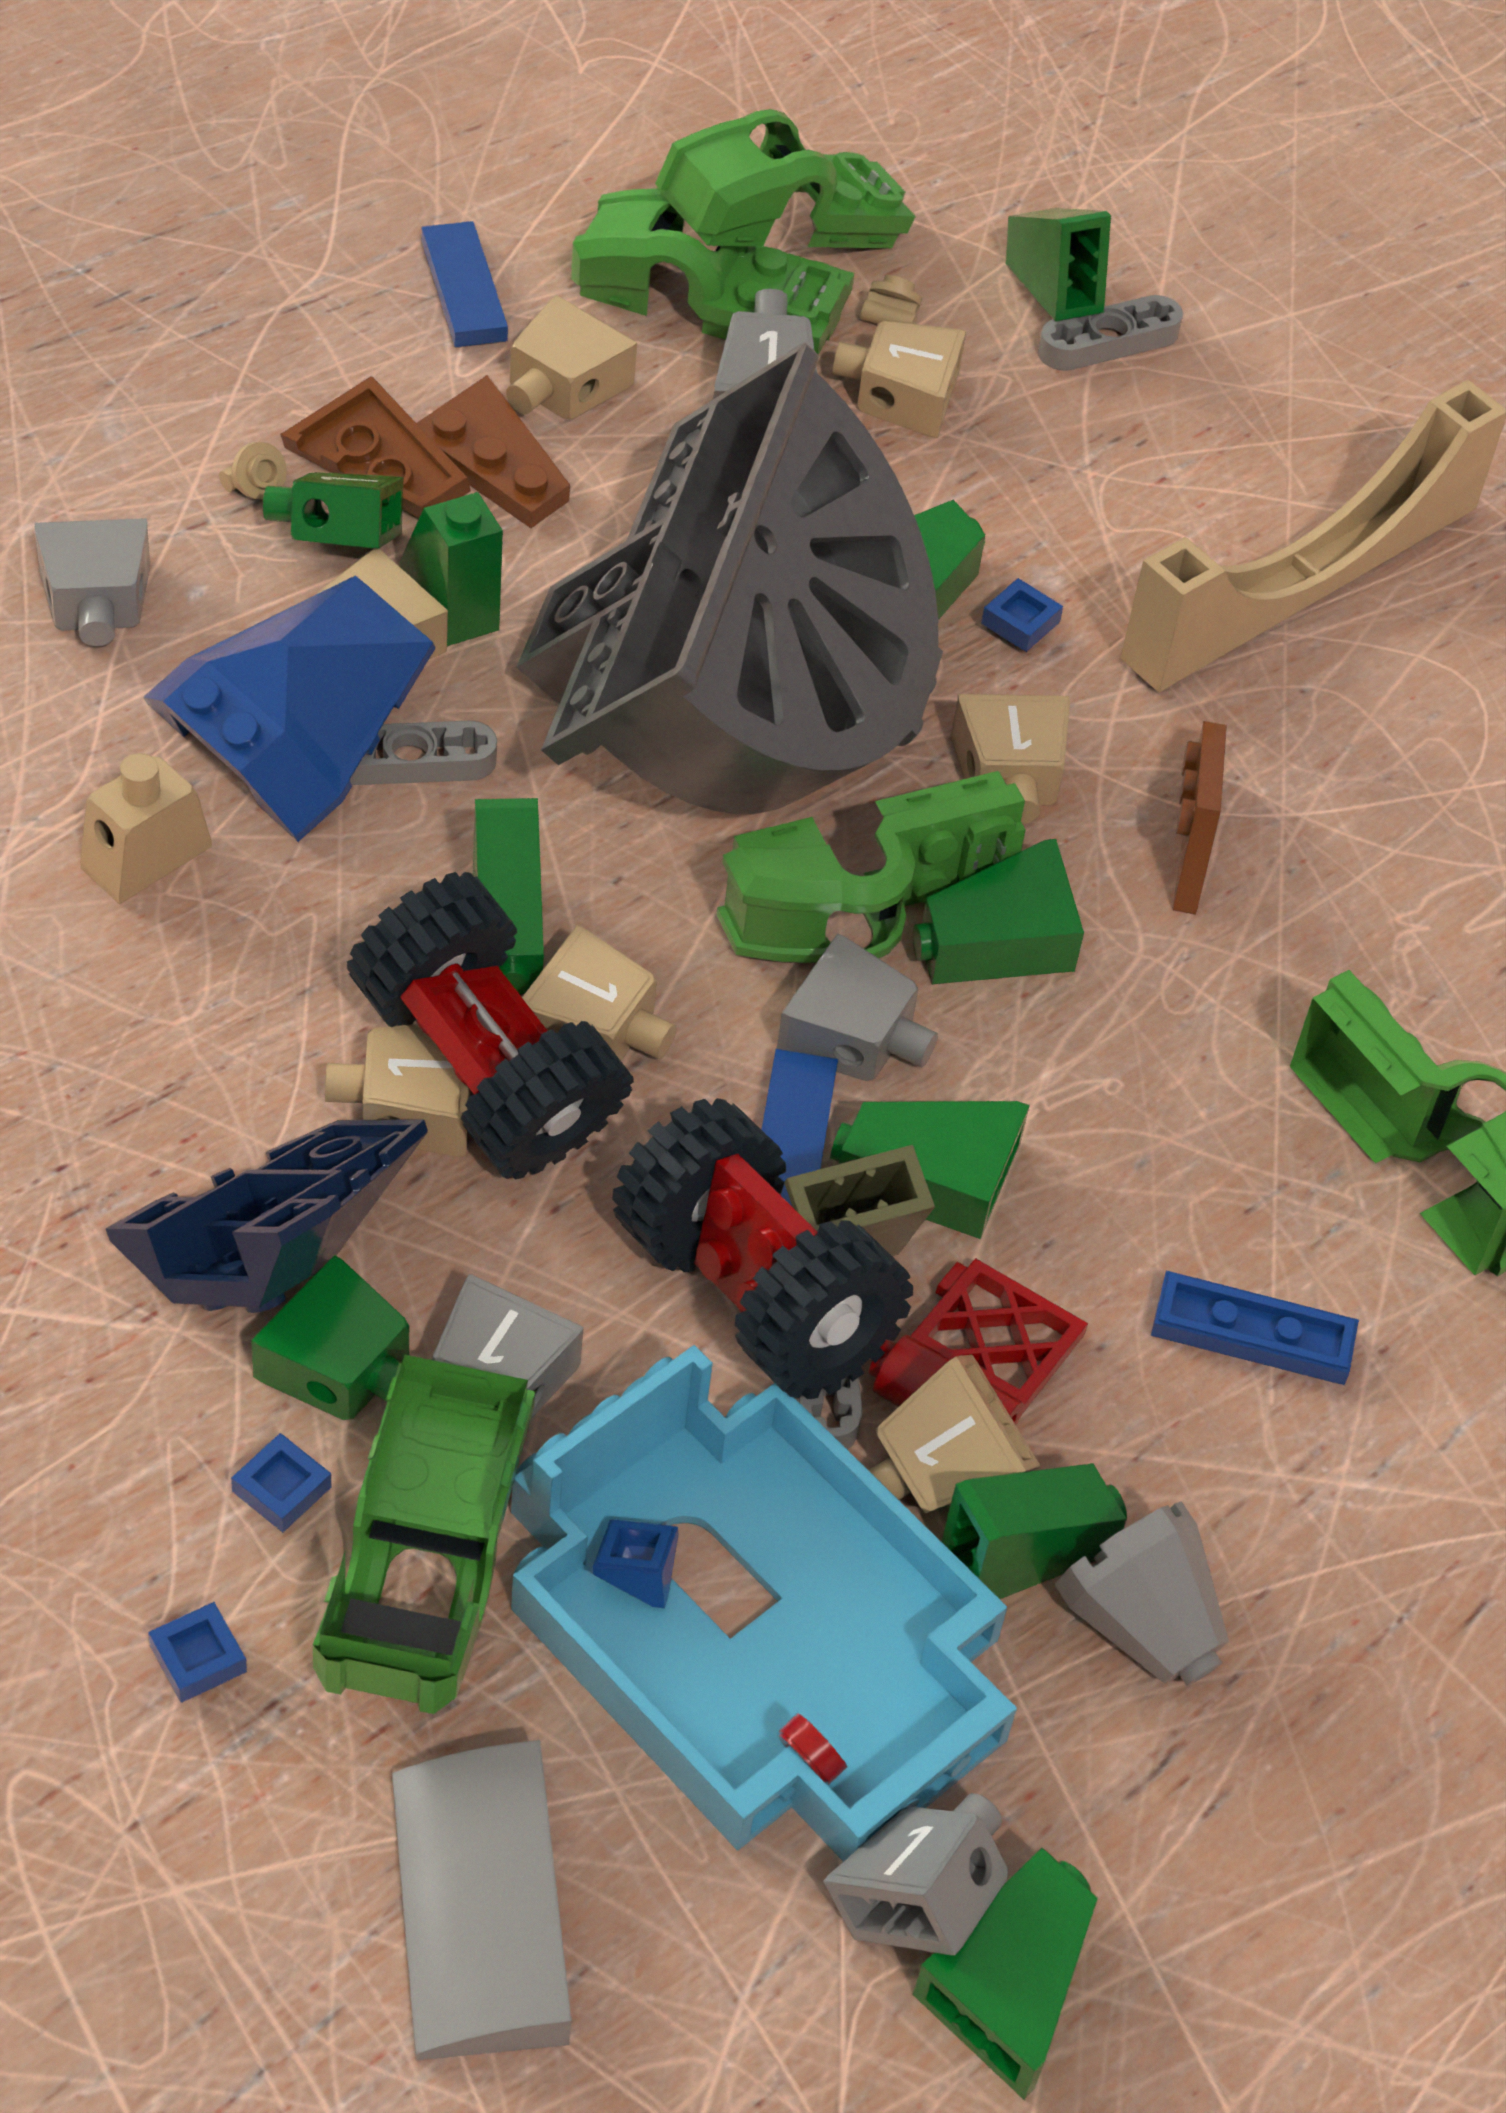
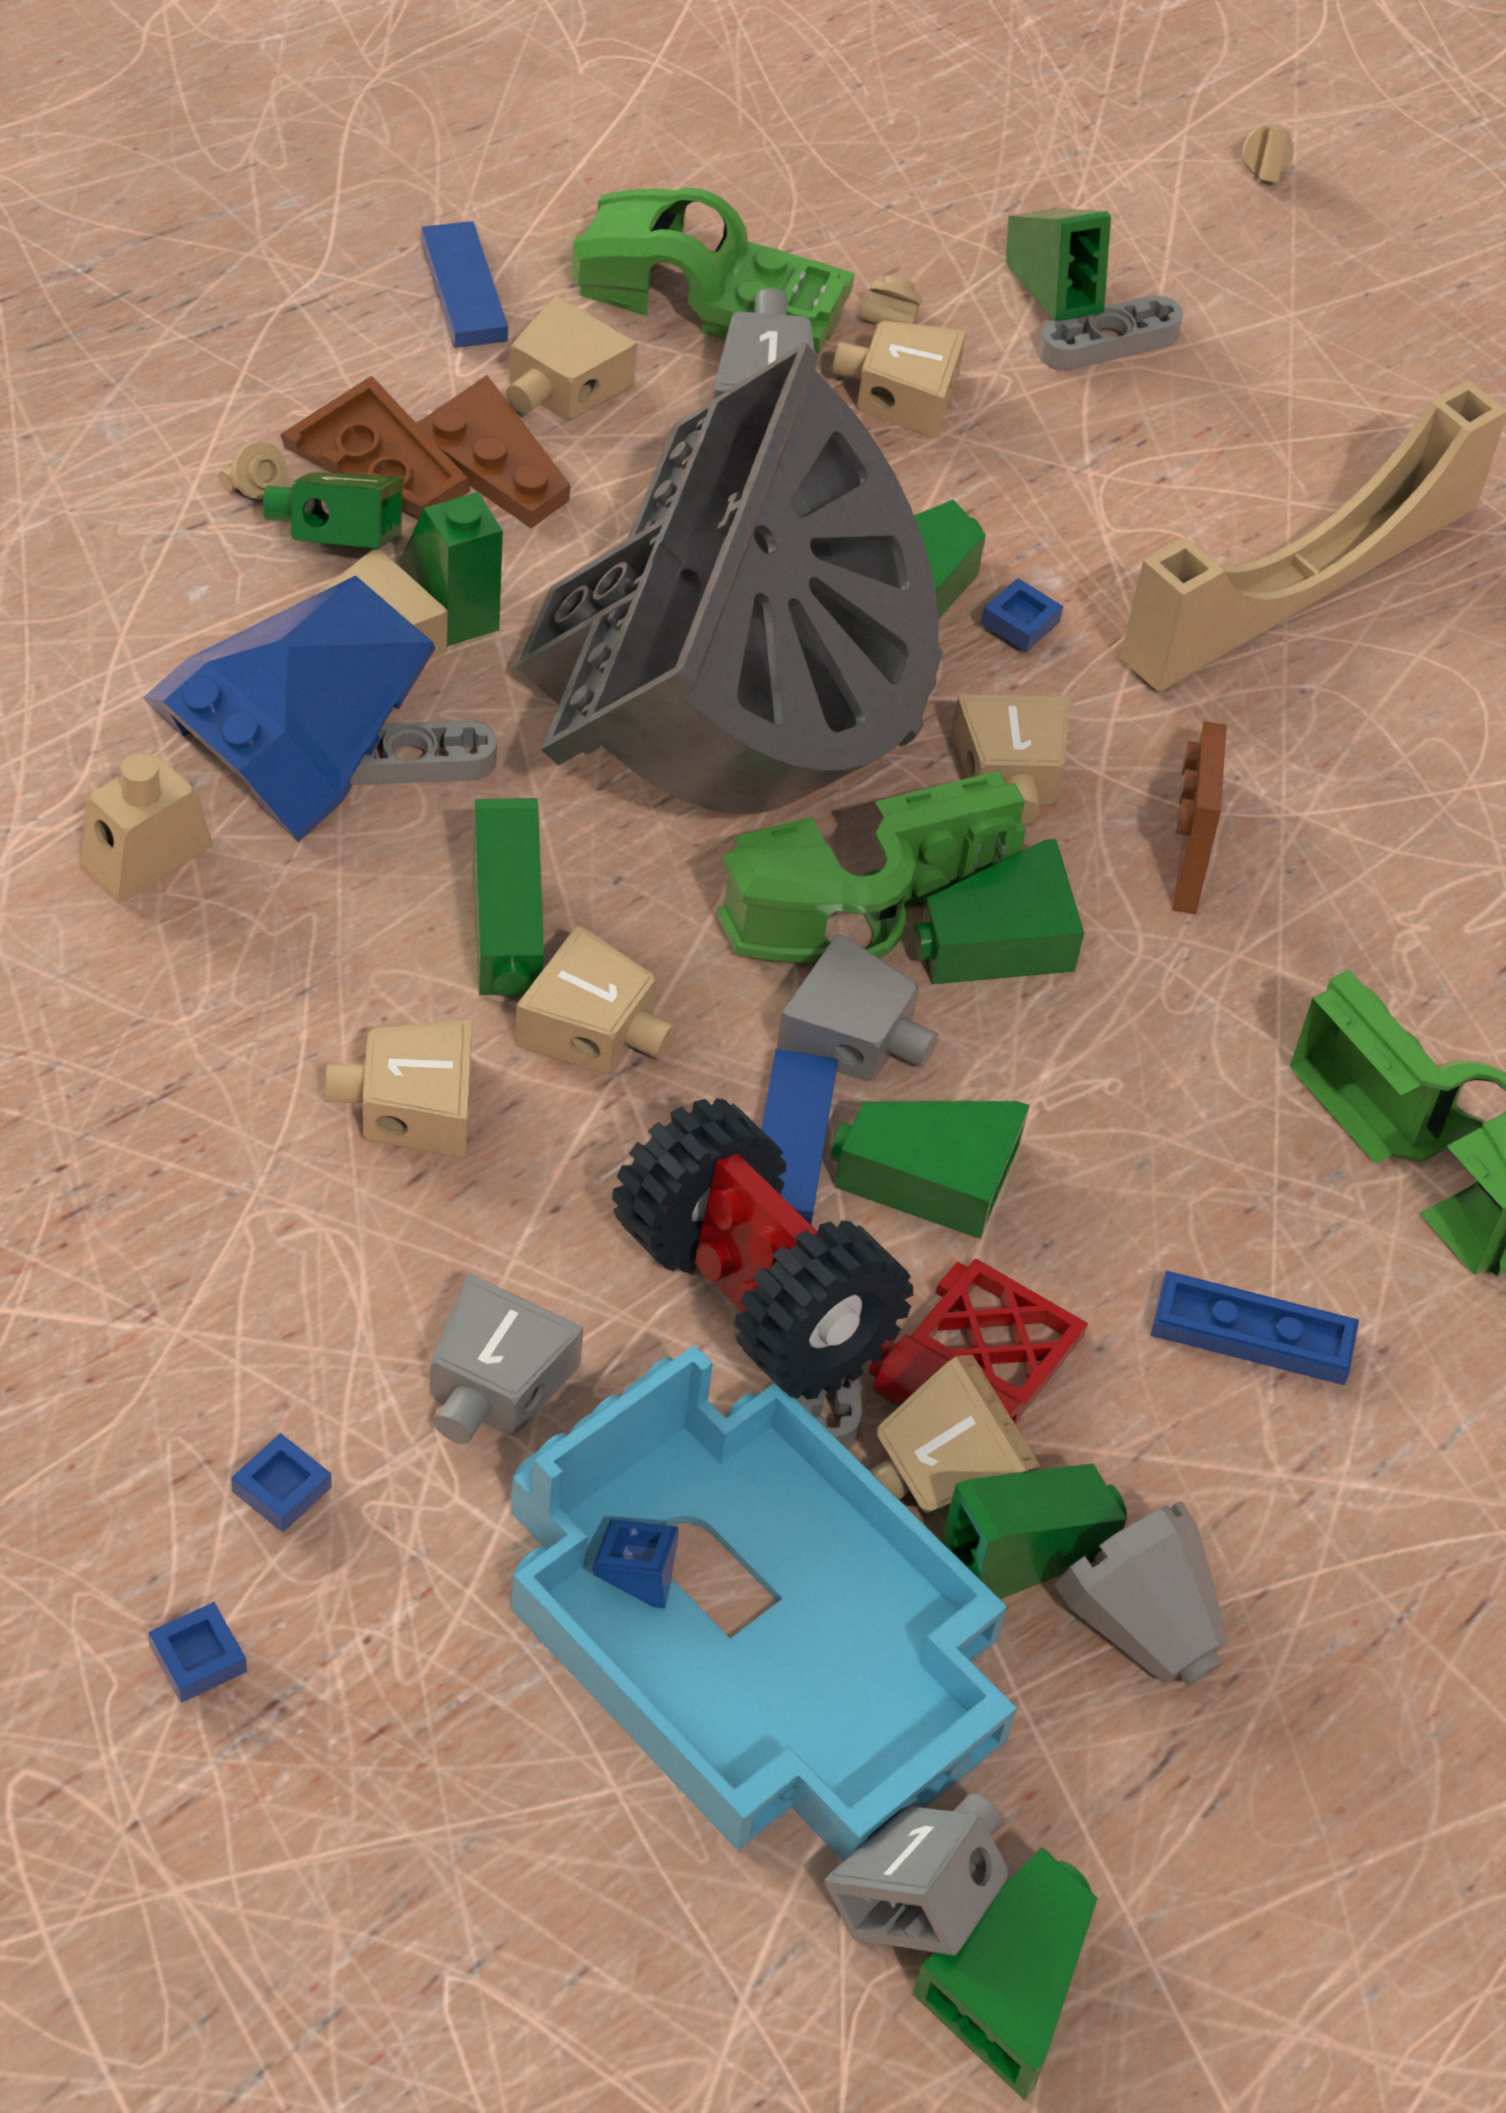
(94, 574): light grey torso -> none
(270, 1222): dark blue wedge -> none
(332, 1343): green torso -> none
(432, 1486): bright green piece -> none
(481, 1903): light grey slope -> none
(530, 1086): black plate -> none
(737, 190): bright green piece -> none
(812, 1748): red tile -> none
(877, 1192): olive slope -> none
(1268, 151): none -> tan plate

